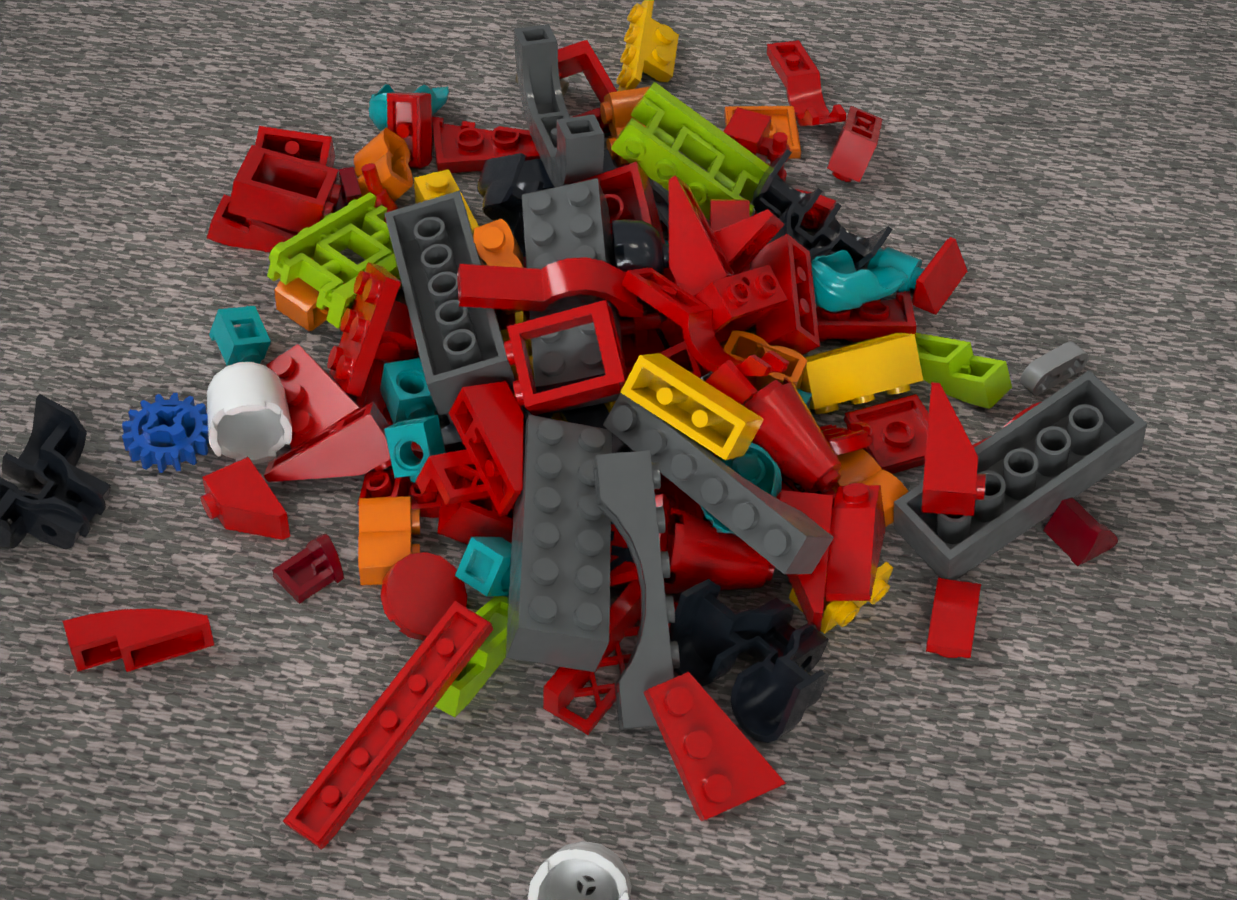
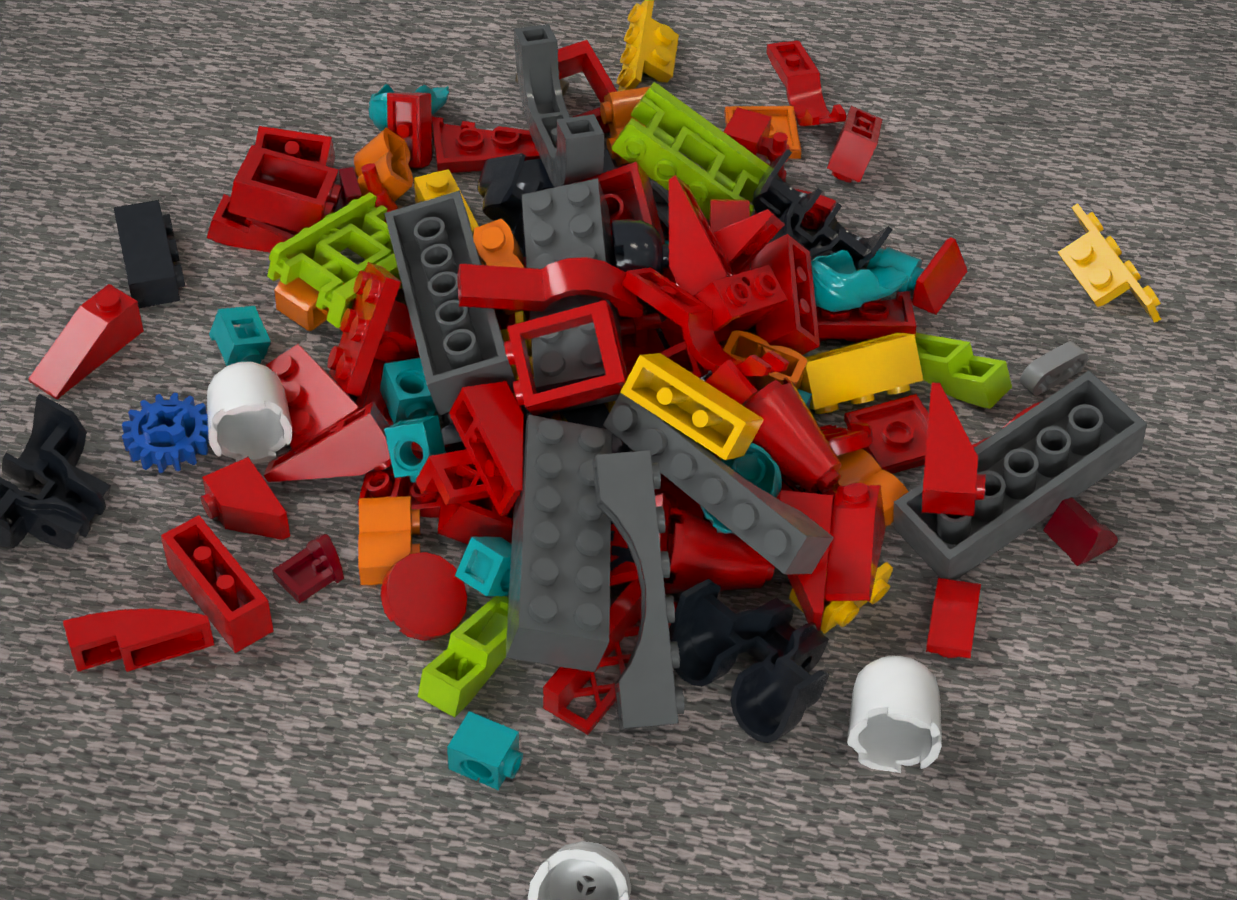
(88, 340): none -> red slope
(149, 253): none -> black brick
(217, 583): none -> red brick
(388, 725): red tile -> none
(484, 751): none -> teal brick
(708, 749): red wing -> none
(895, 715): none -> white cylinder
(1100, 270): none -> yellow bracket

